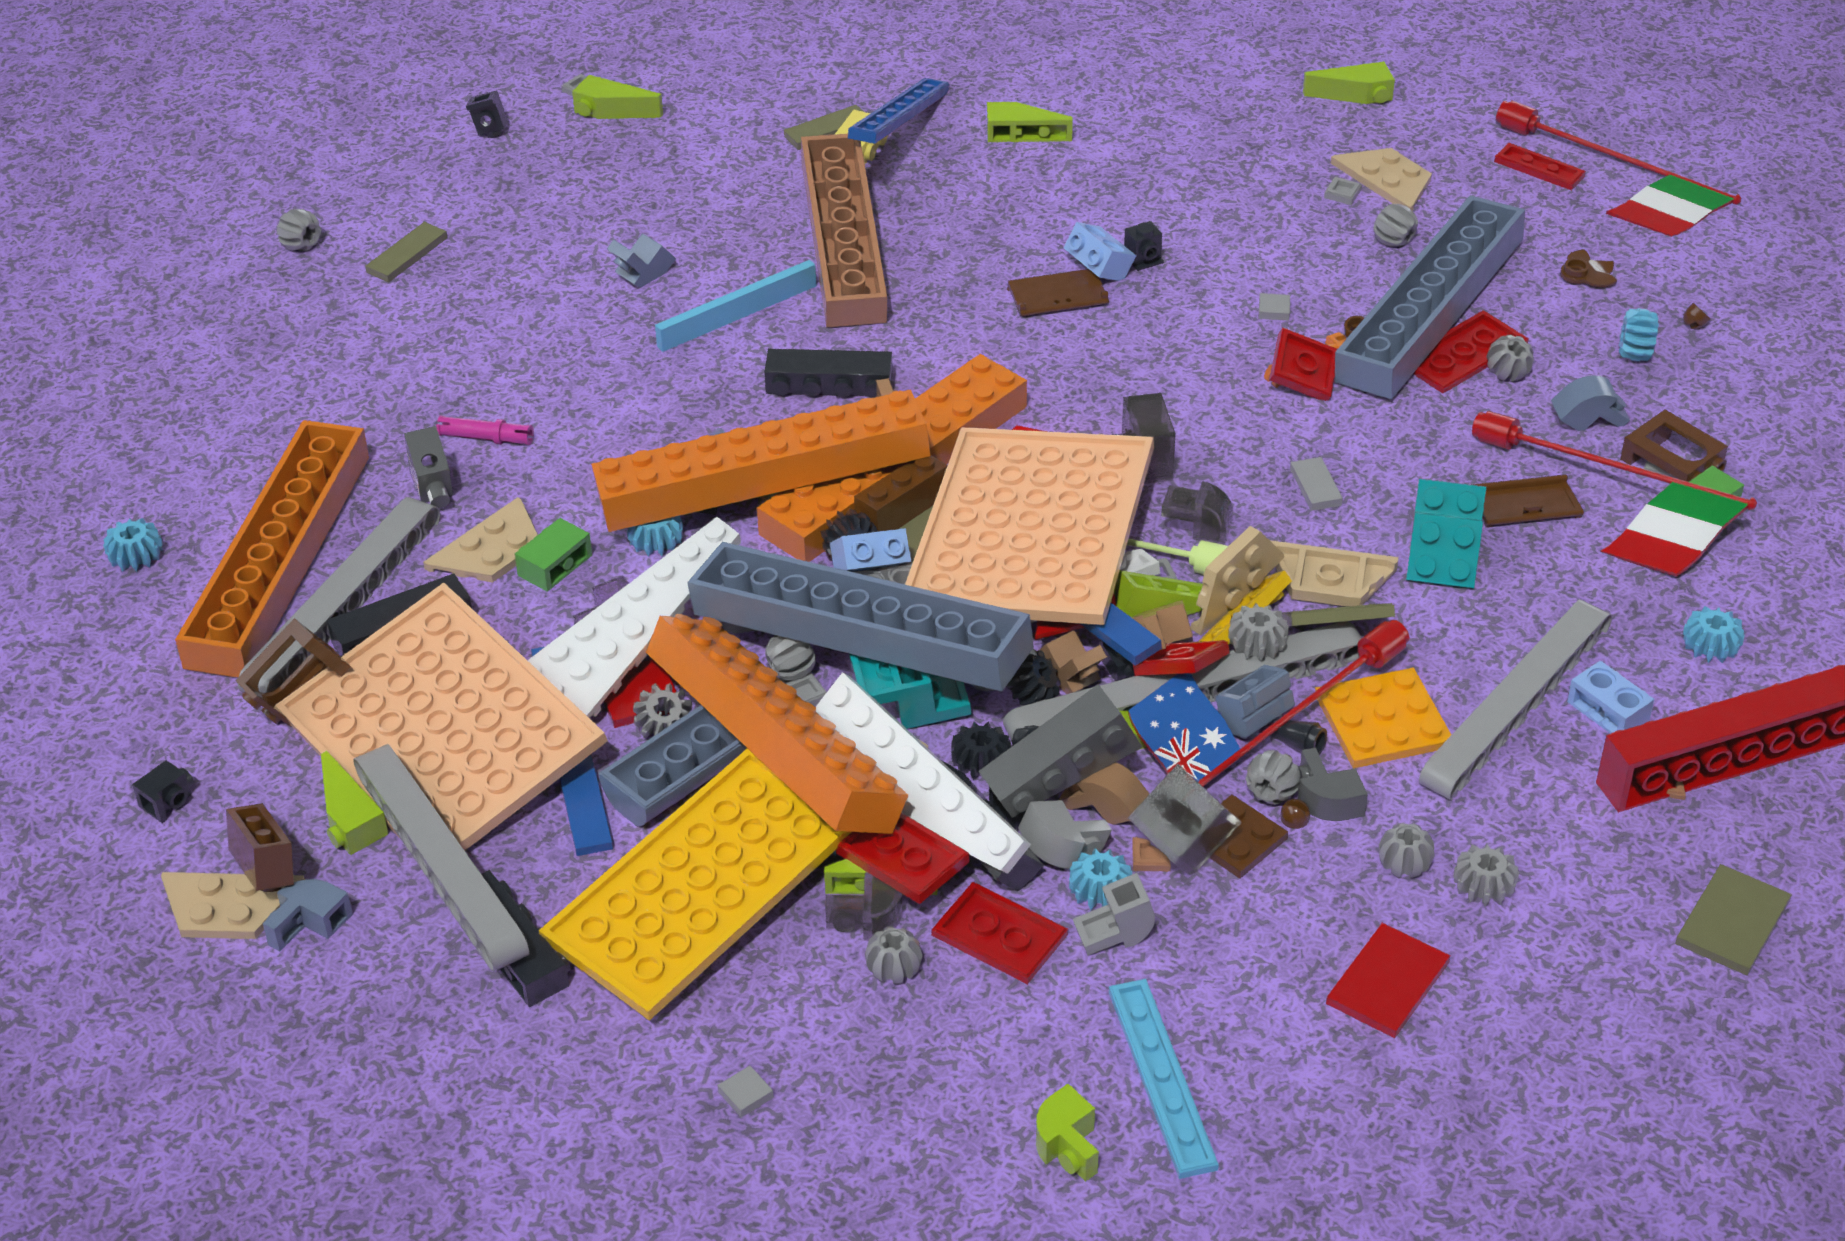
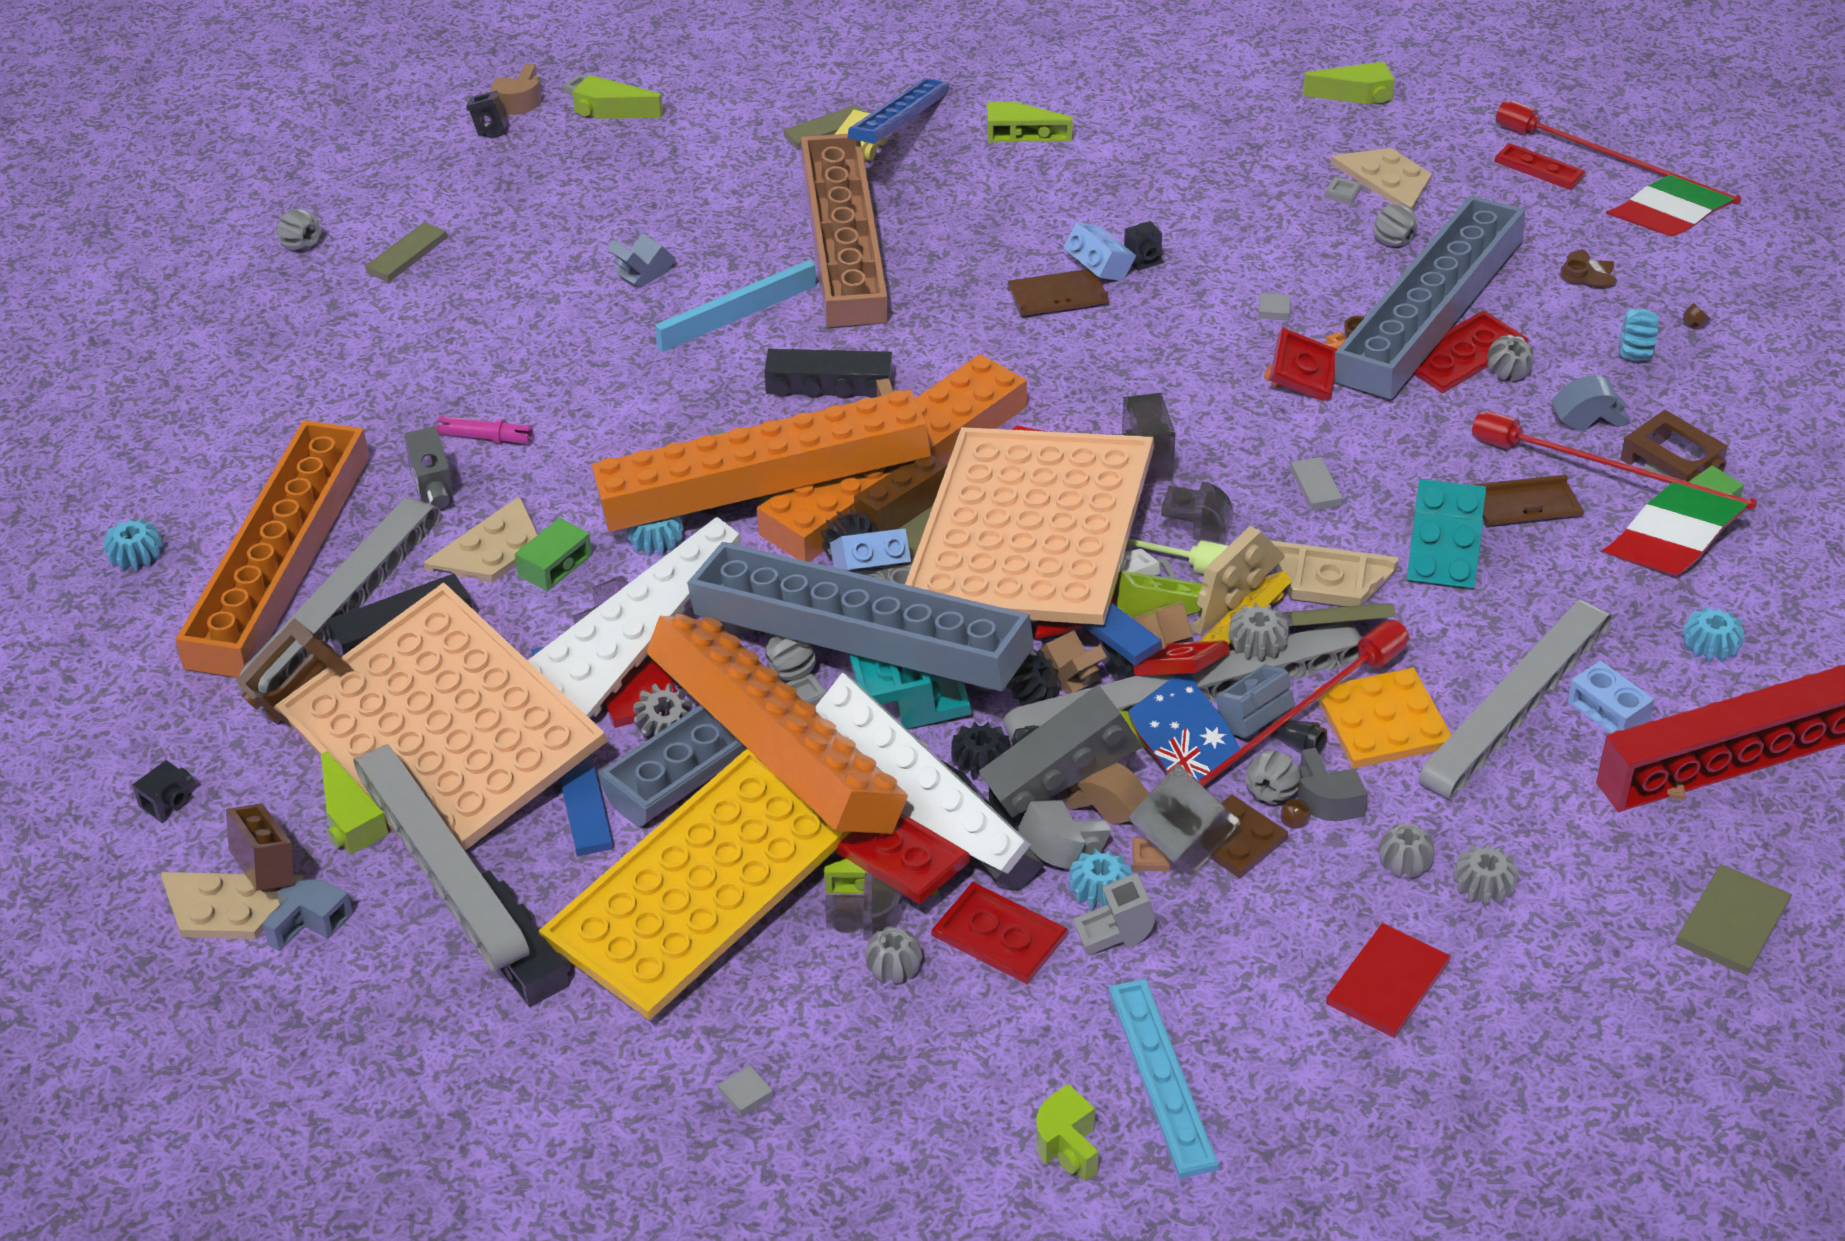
(519, 94): none -> medium nougat brick

